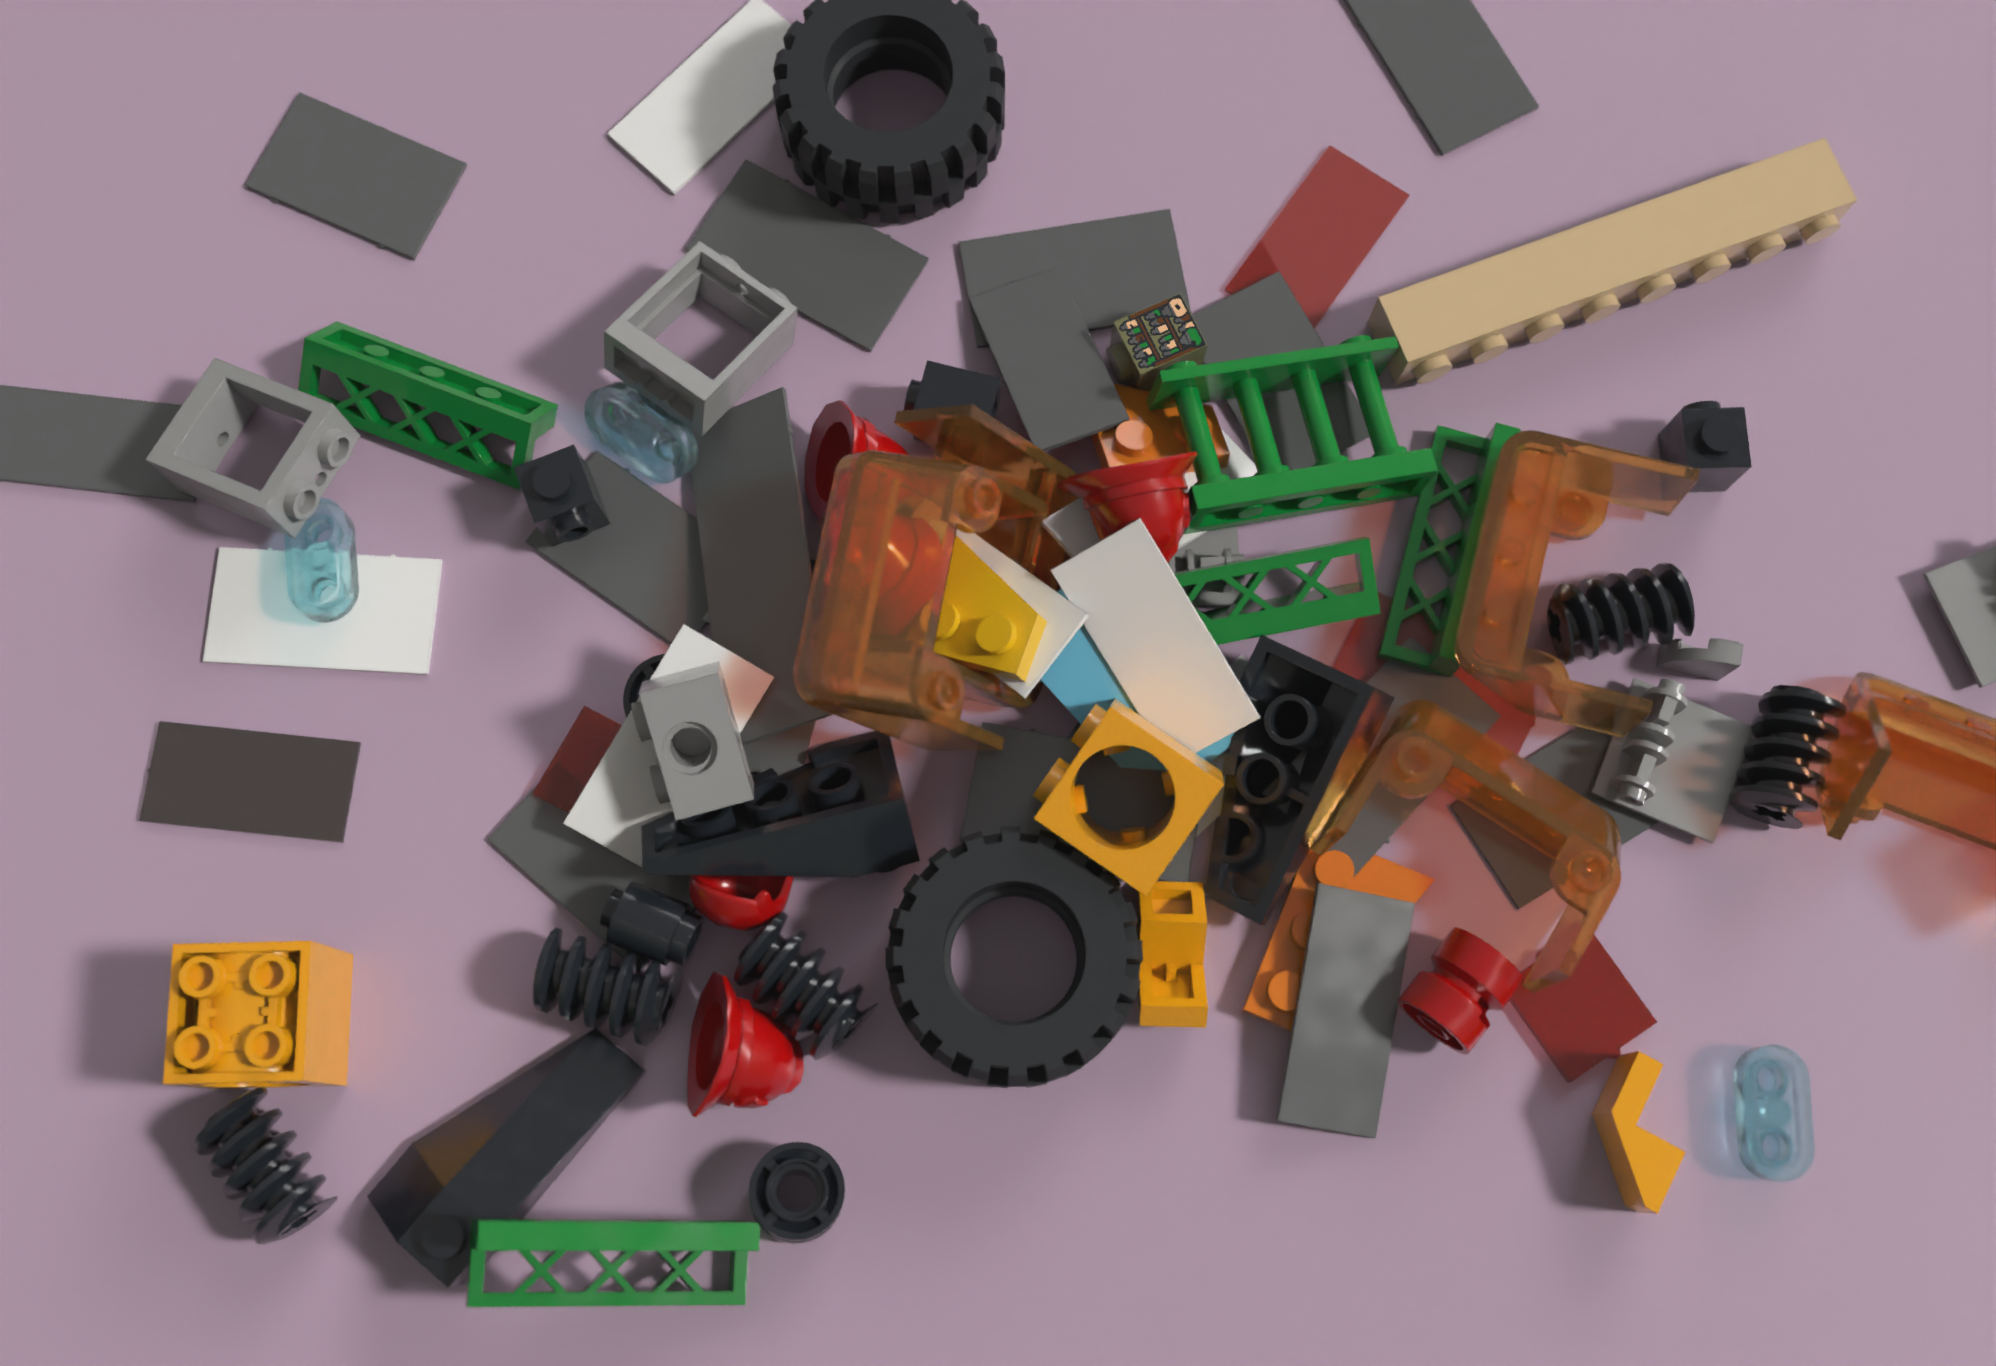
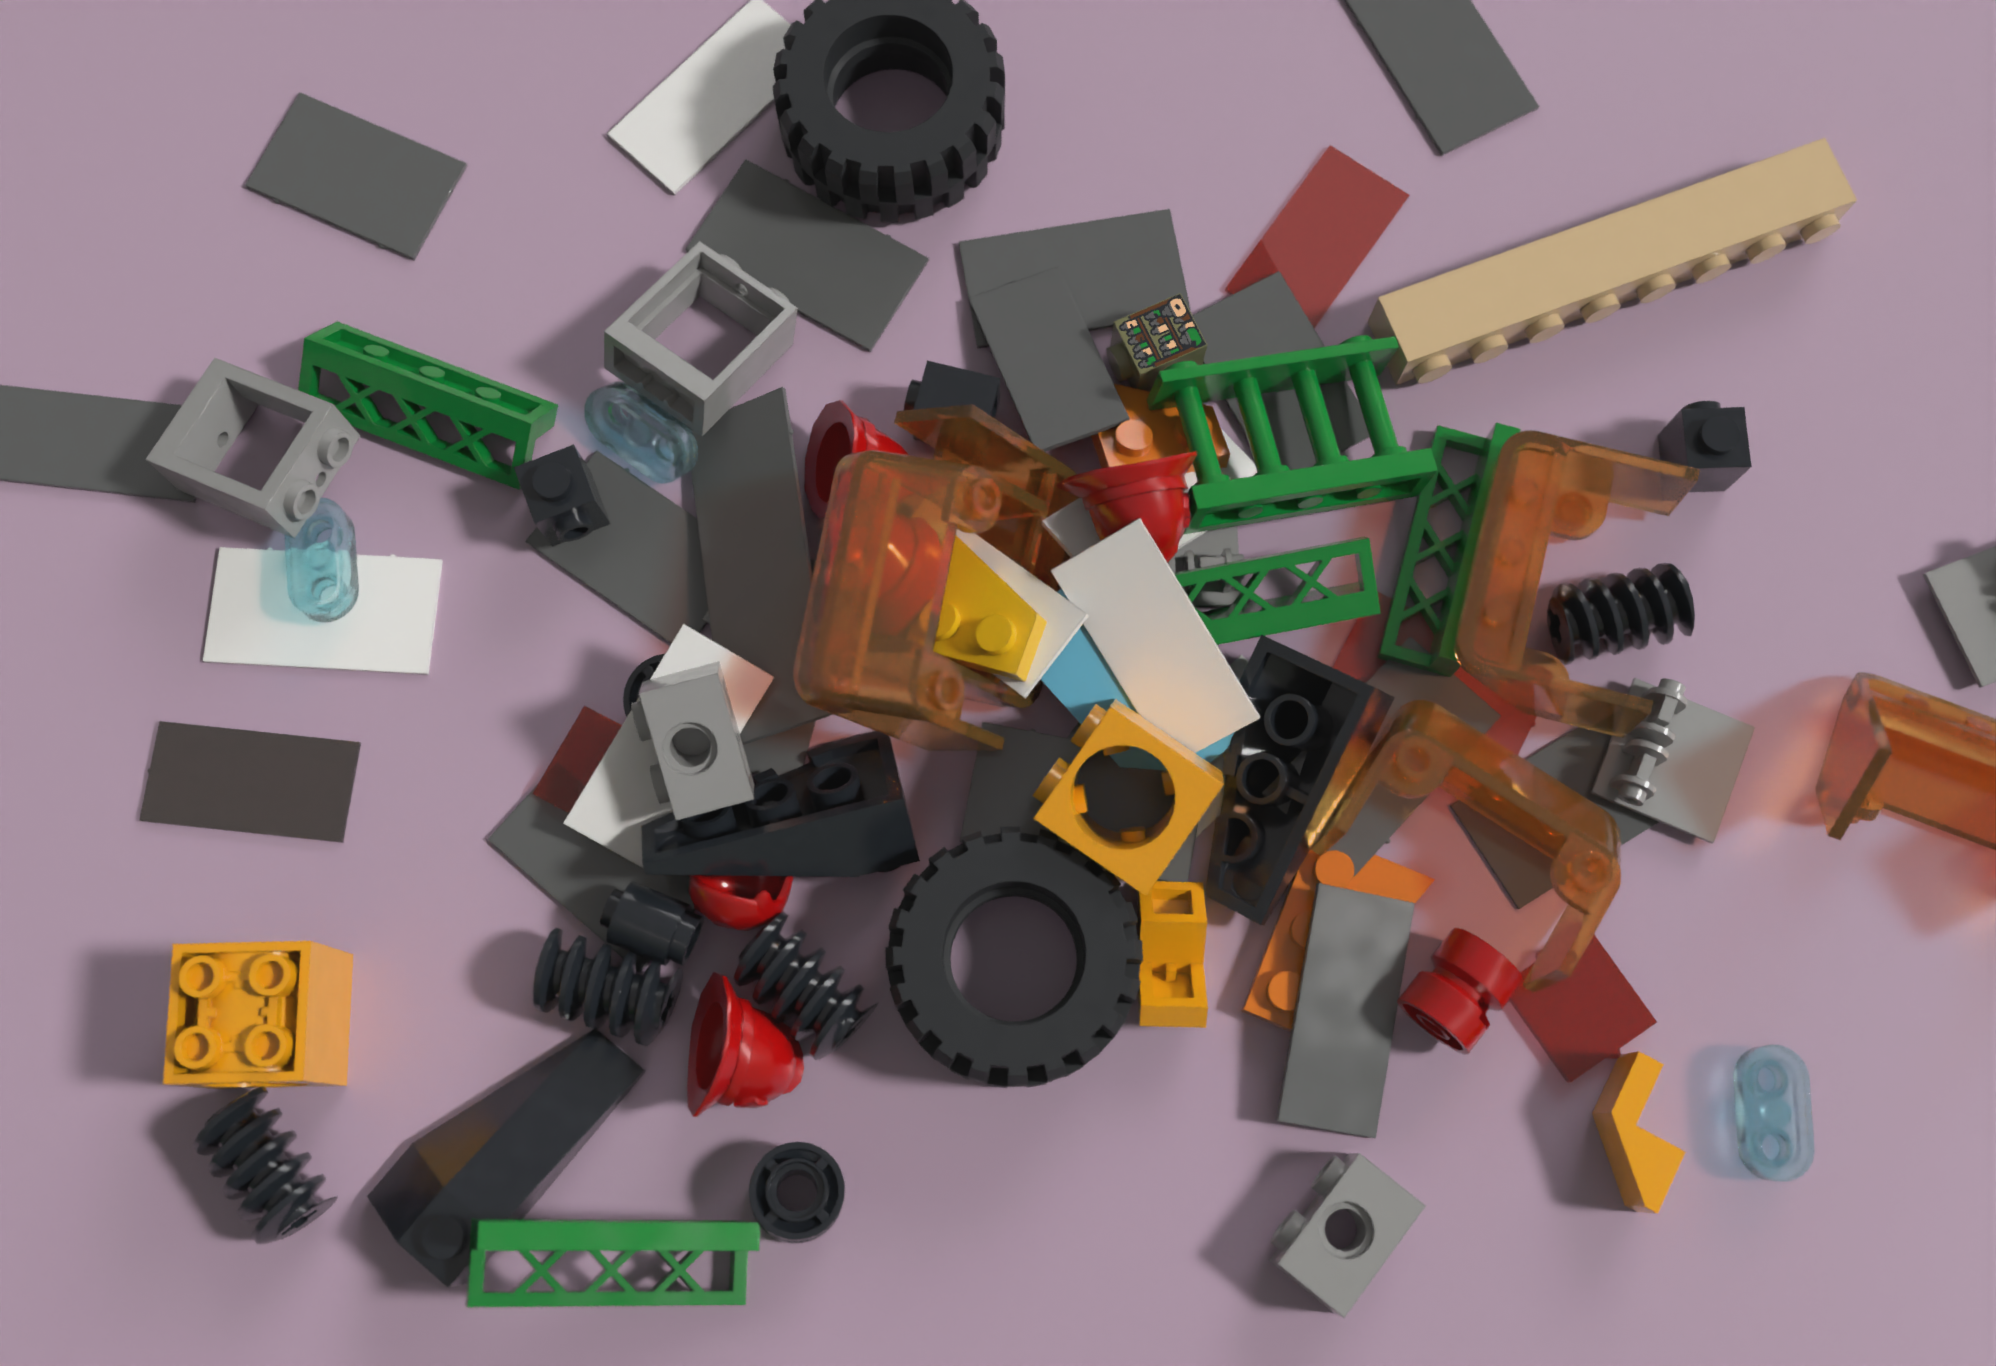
(1381, 1216): none -> light grey brick
(1711, 663): light grey tile -> none
(1783, 753): black piece -> none

